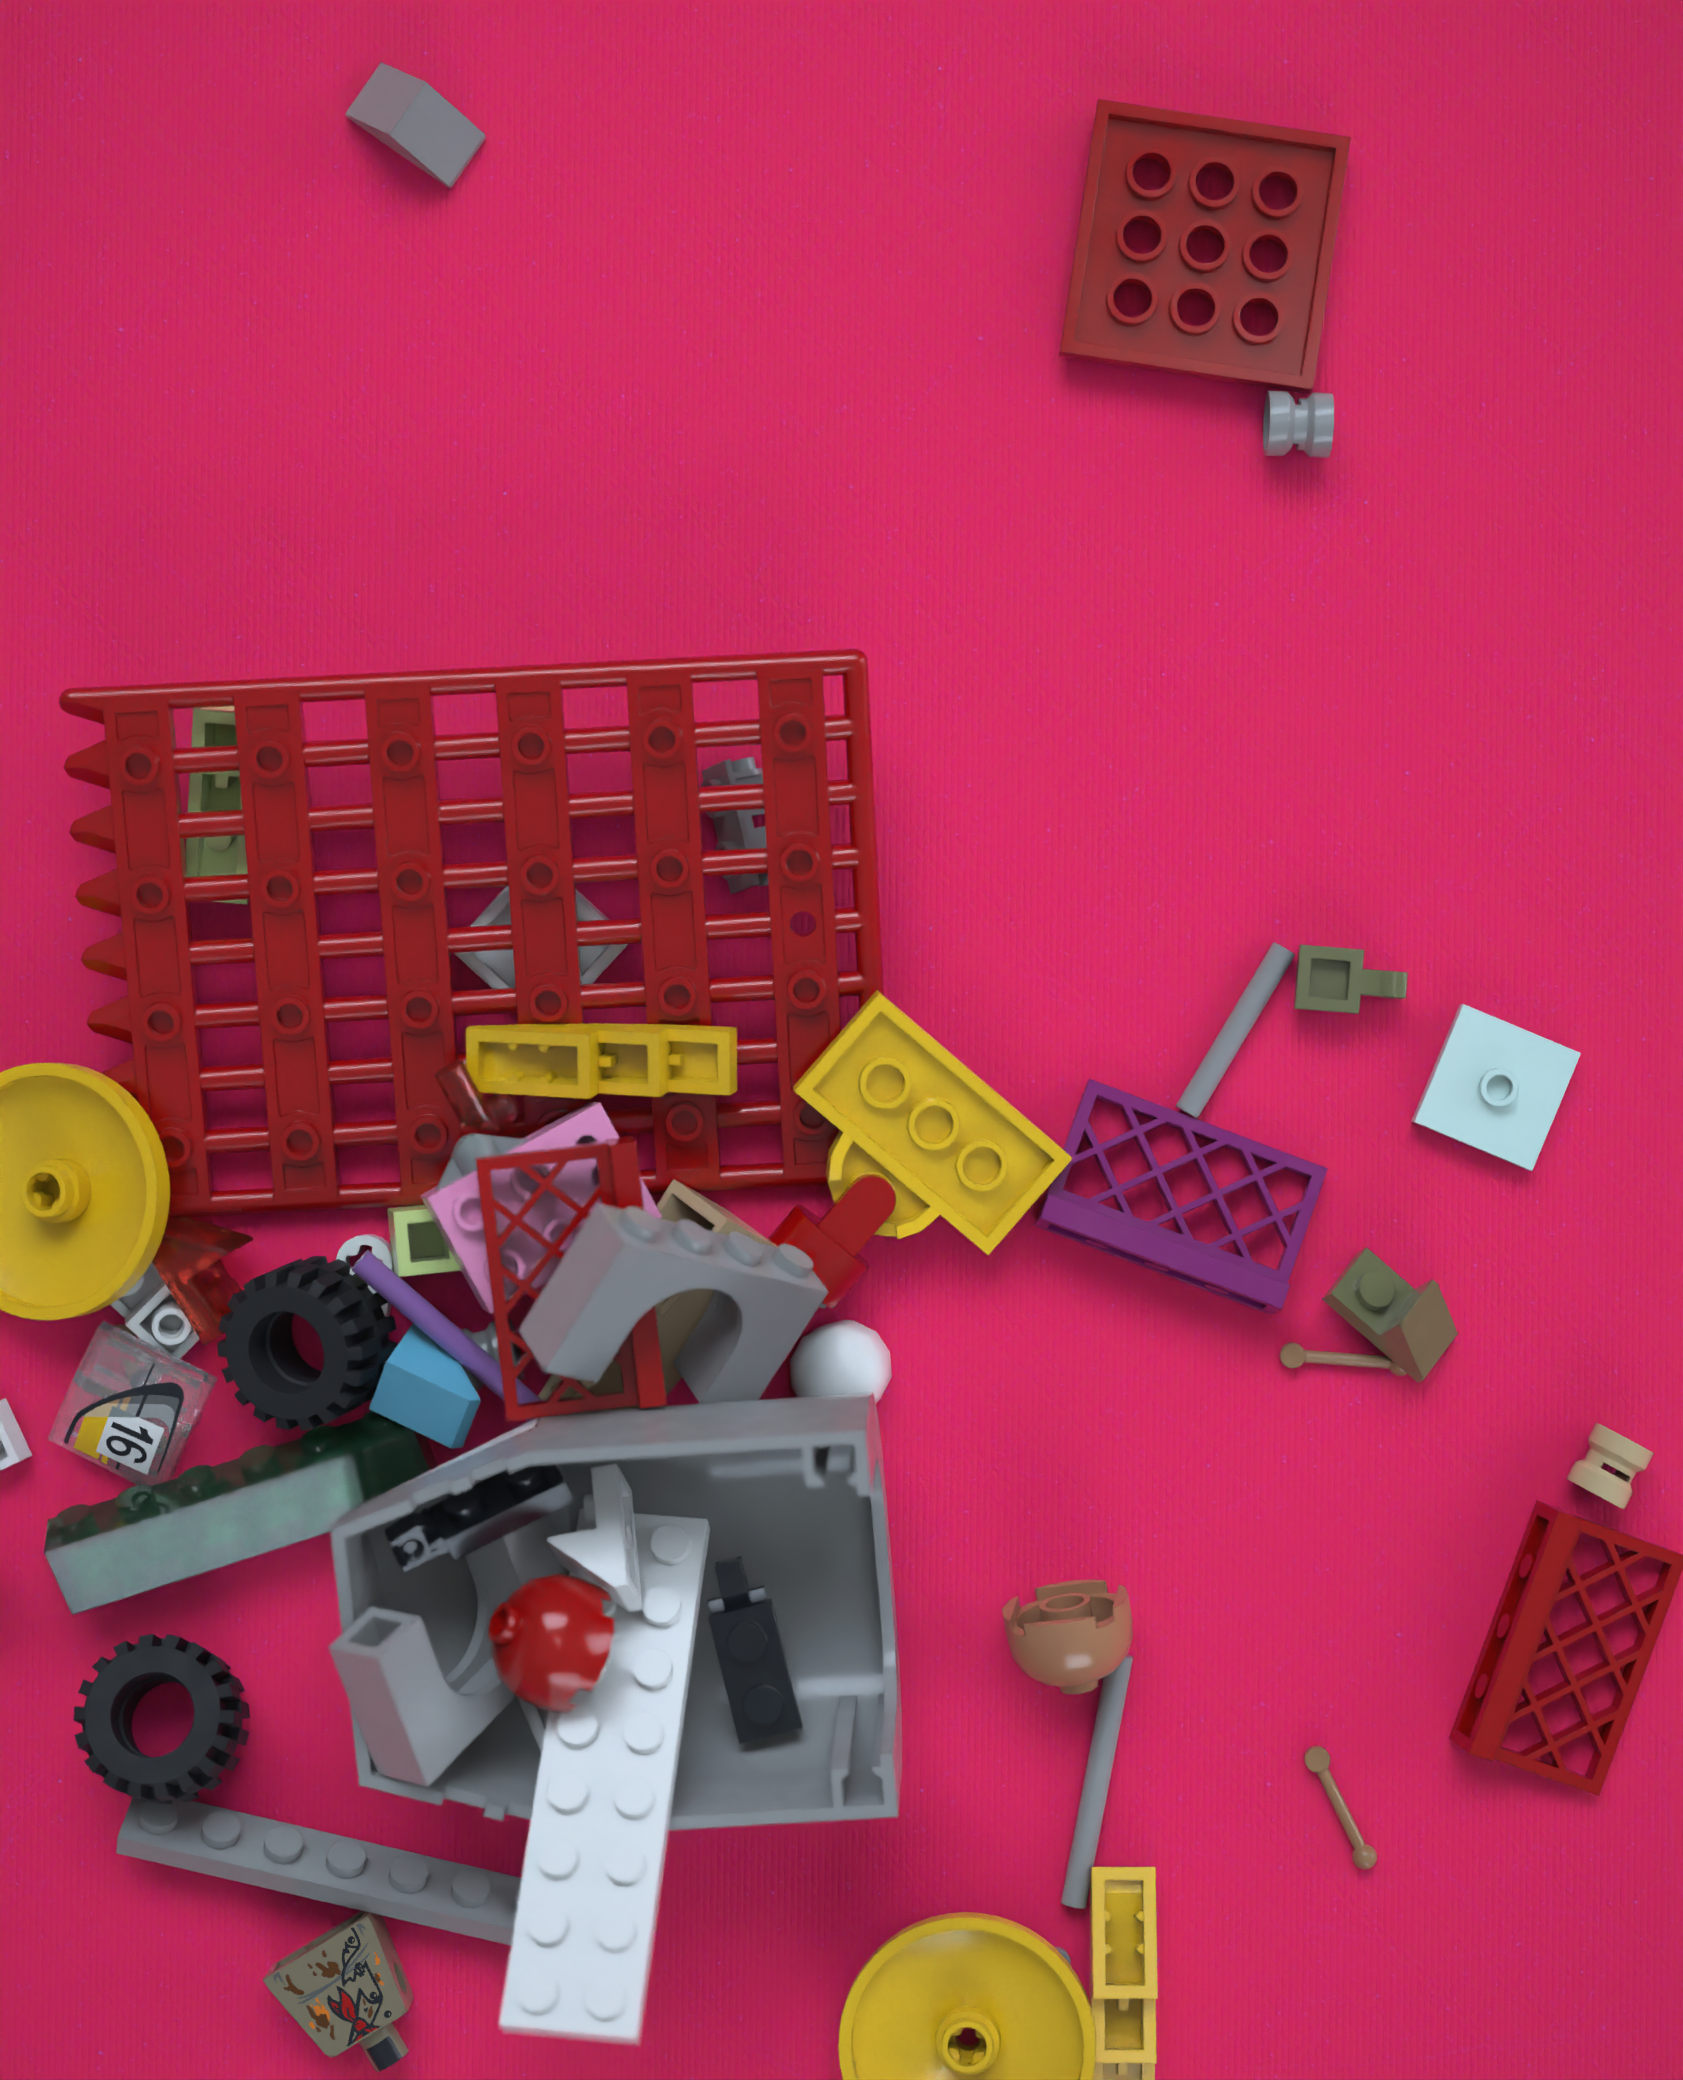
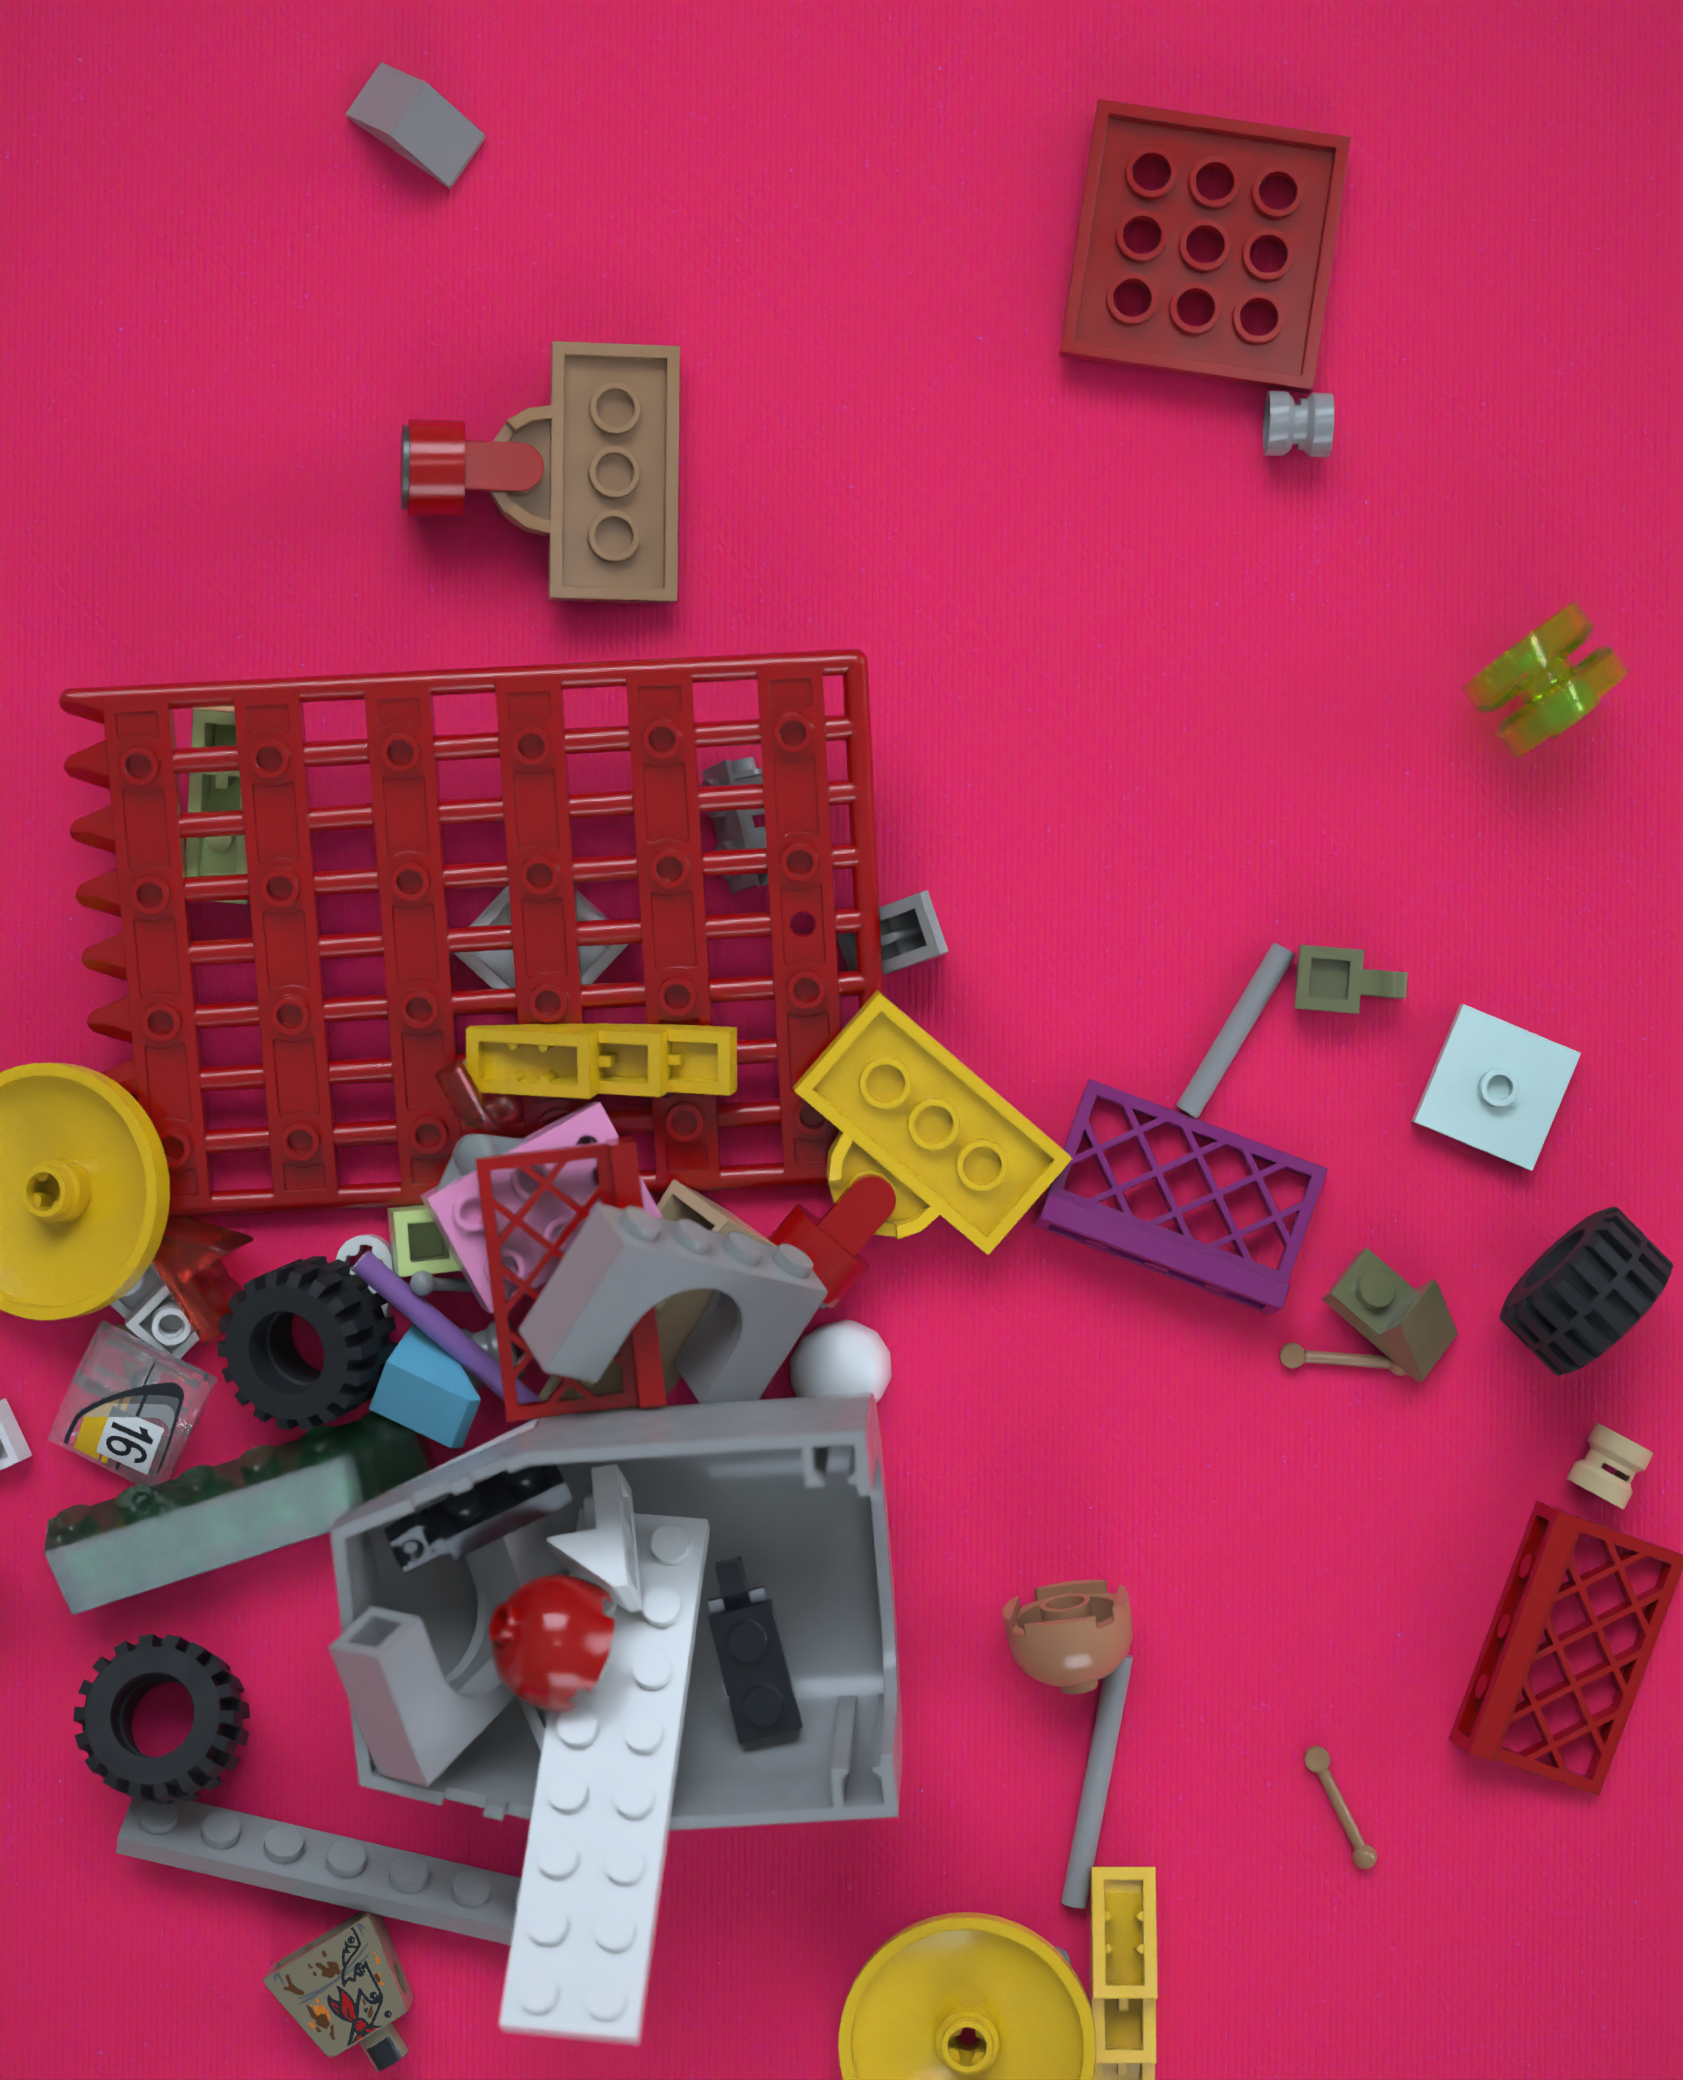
(424, 1283): none -> light grey hinge
(584, 471): none -> medium nougat plate
(907, 935): none -> light grey slope
(1546, 681): none -> clear neon green wheel
(1586, 1291): none -> black tyre

